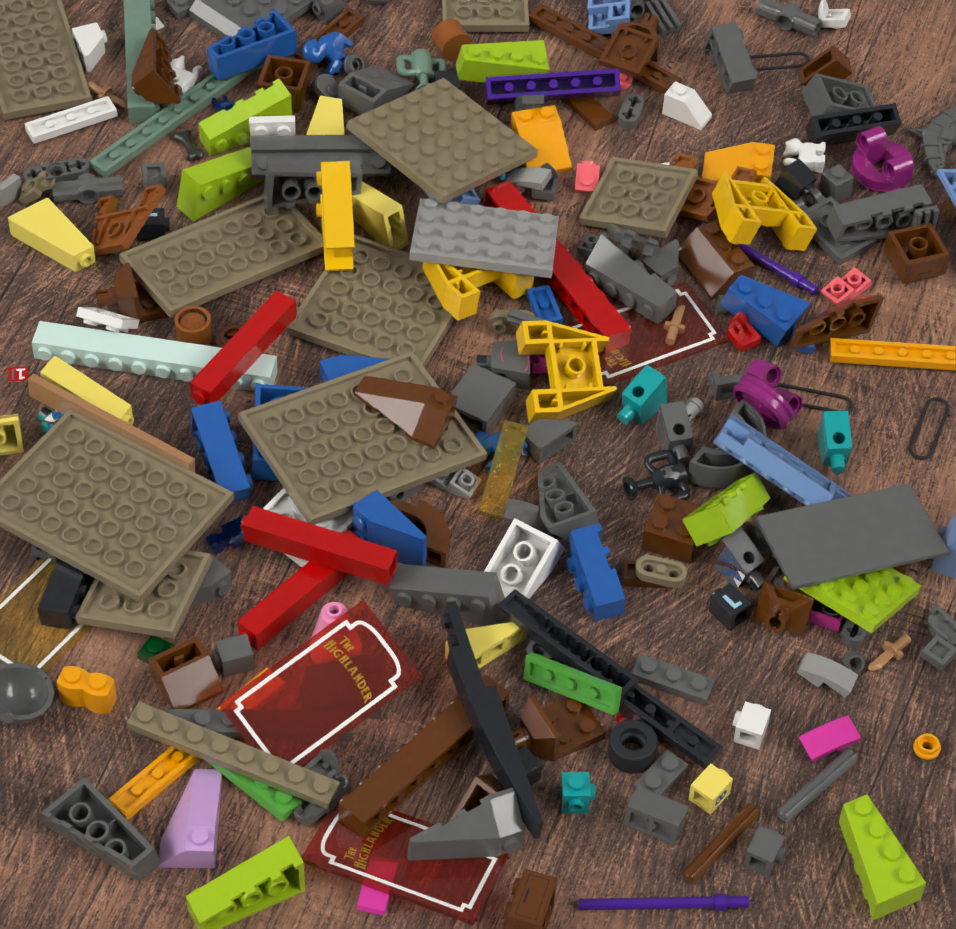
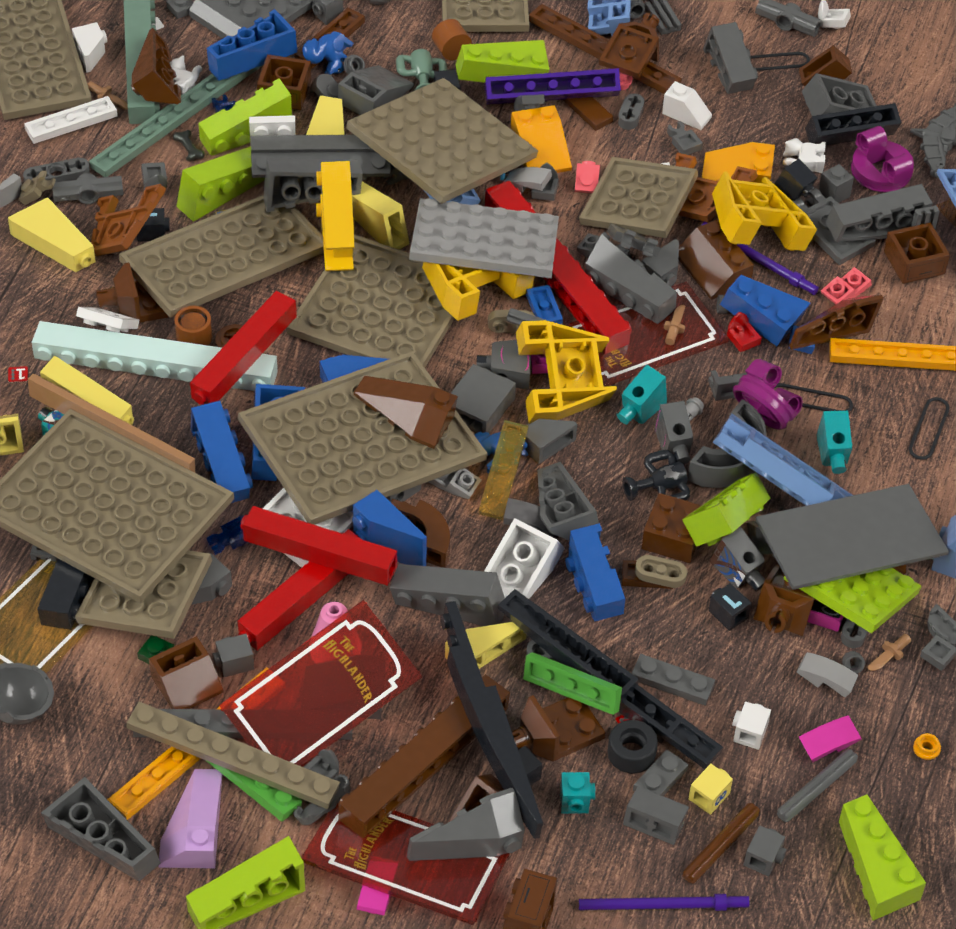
(86, 689): light orange brick -> none
(684, 141): none -> dark grey plate

